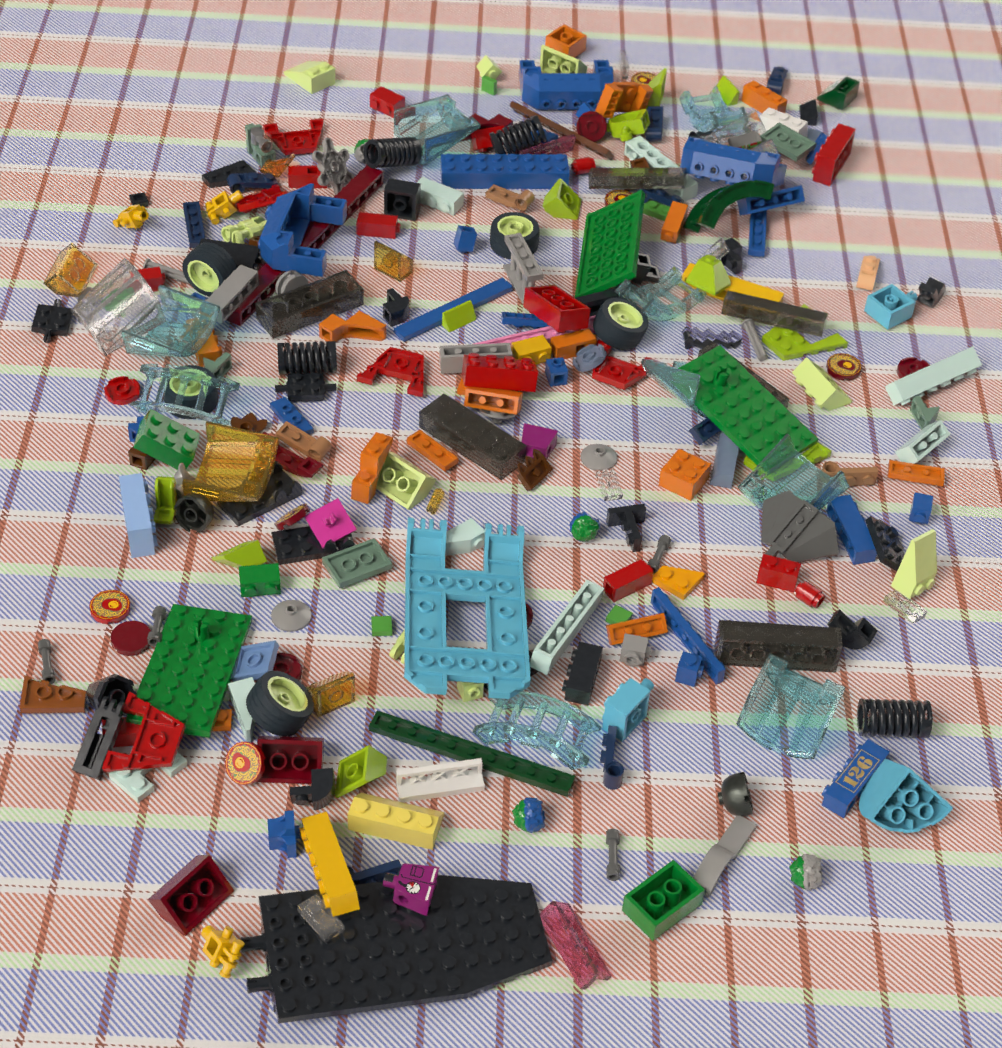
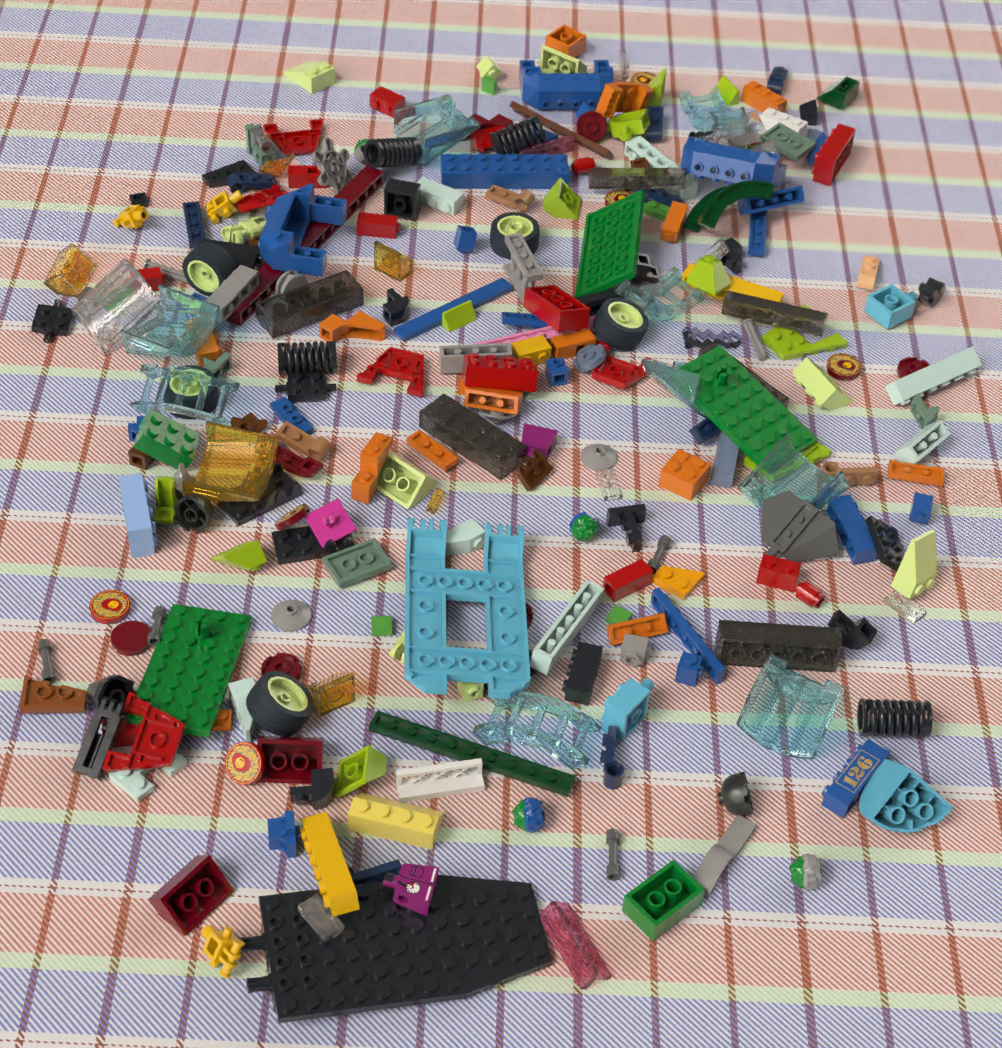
(122, 390): red tile -> none
(255, 660): medium blue plate -> none
(259, 580): green brick -> none

